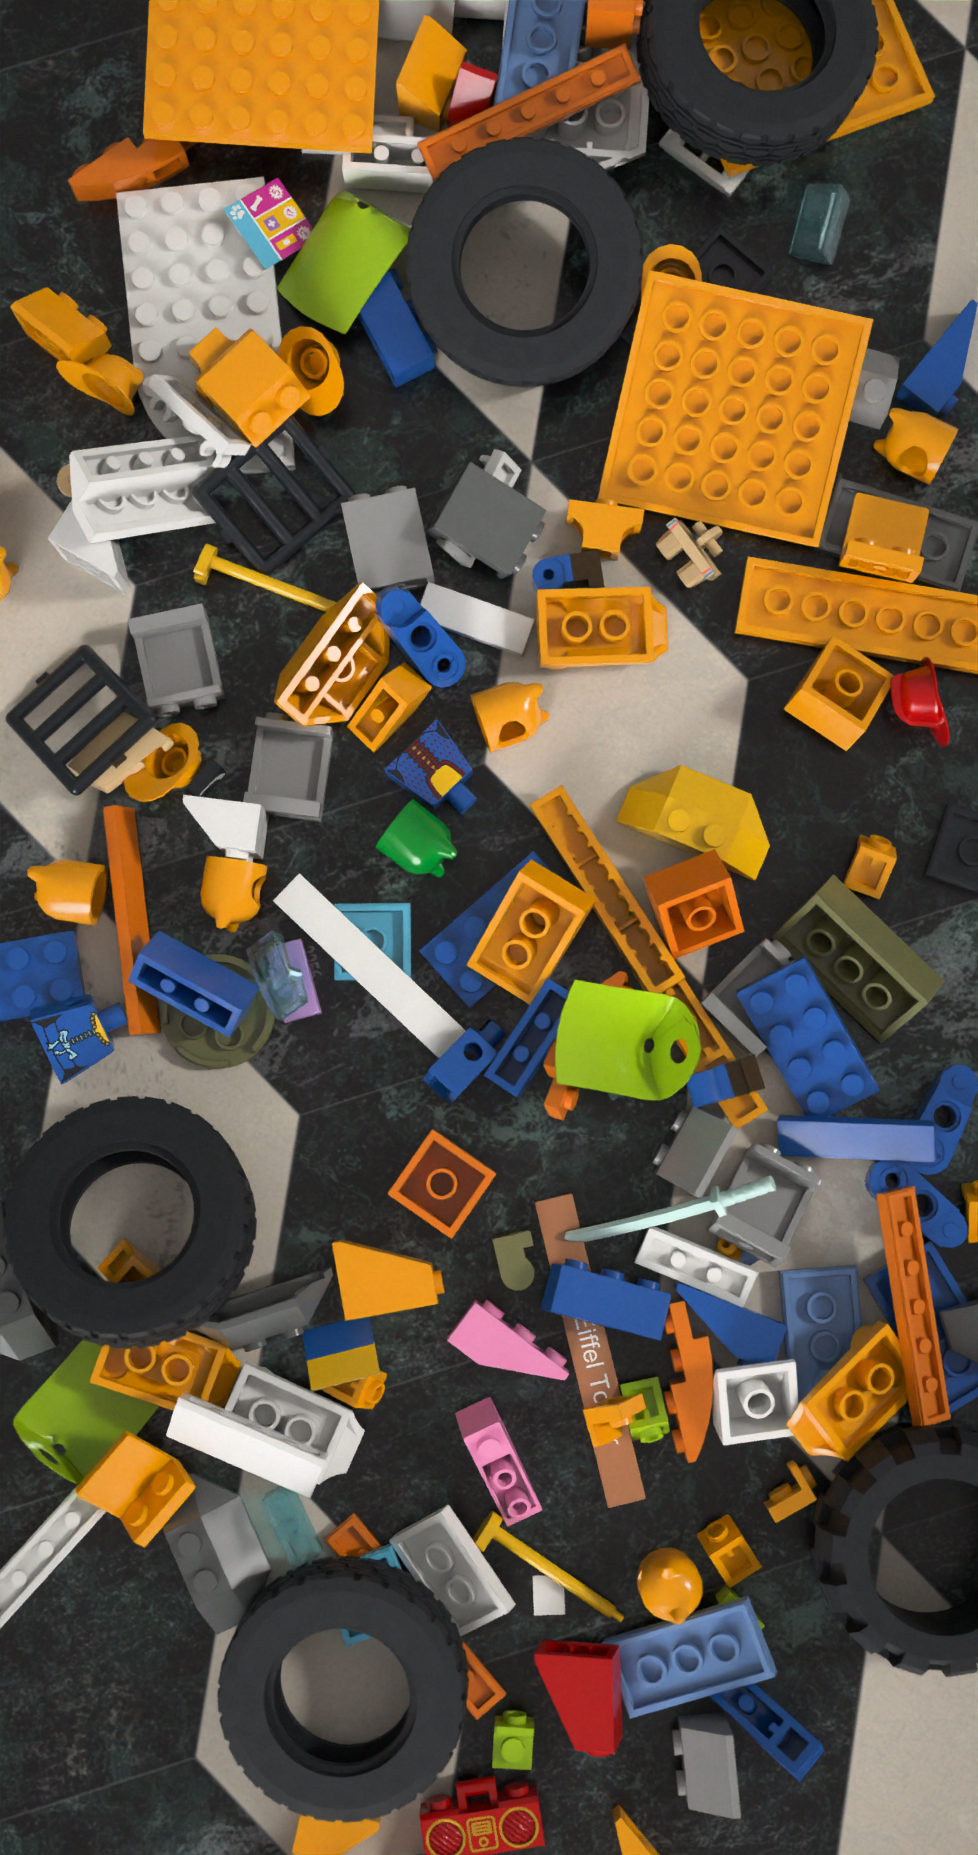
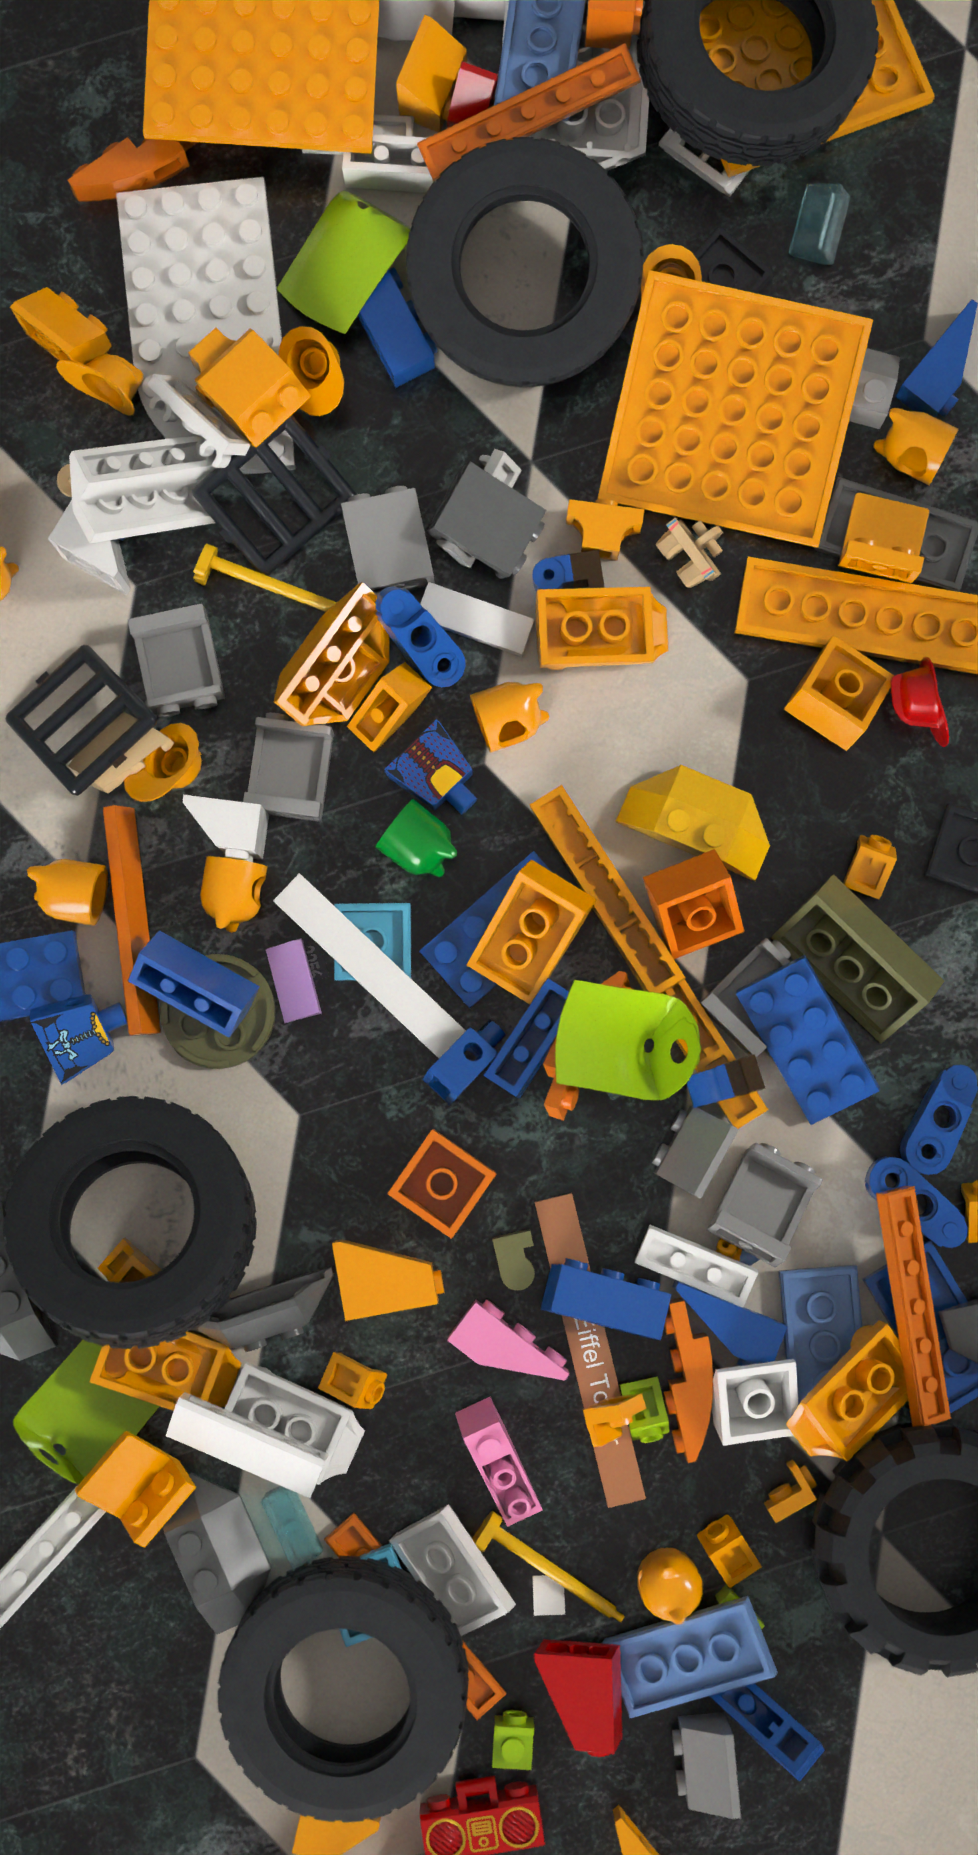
(206, 779): black tile -> none
(270, 223): sticker -> none
(278, 981): clear light blue slope -> none
(340, 1353): sticker -> none
(715, 1201): light aqua sword -> none
(857, 1138): tile -> none

